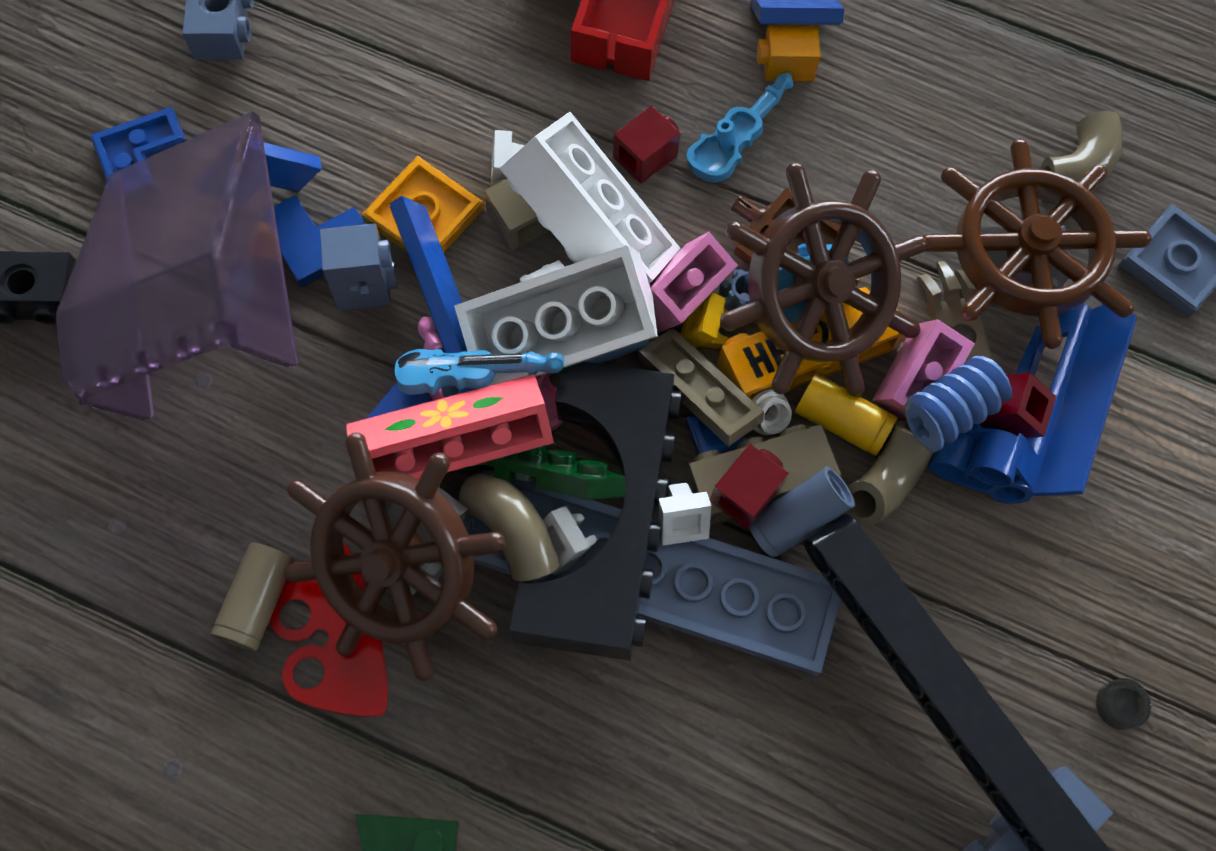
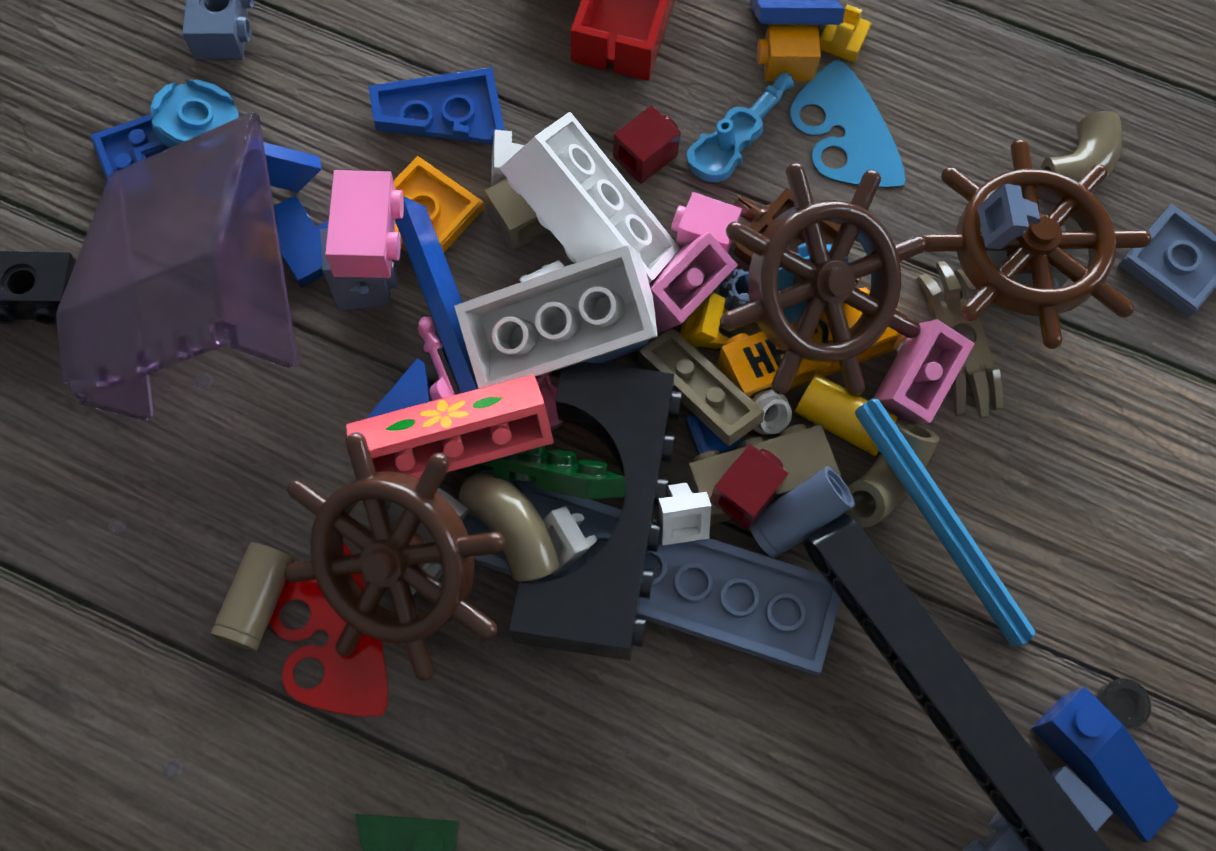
(189, 111): none -> dark azure tile
(363, 224): none -> bright pink brick
(430, 370): dark azure piece -> none
(440, 106): none -> blue wing
(704, 216): none -> bright pink brick
(848, 37): none -> yellow tile
(866, 134): none -> dark azure piece
(945, 523): none -> dark azure axle
(957, 402): medium blue piece -> none
(1006, 216): none -> sand blue tile
(1027, 410): dark red brick -> none
(1059, 463): blue panel -> none
(1107, 761): none -> blue slope

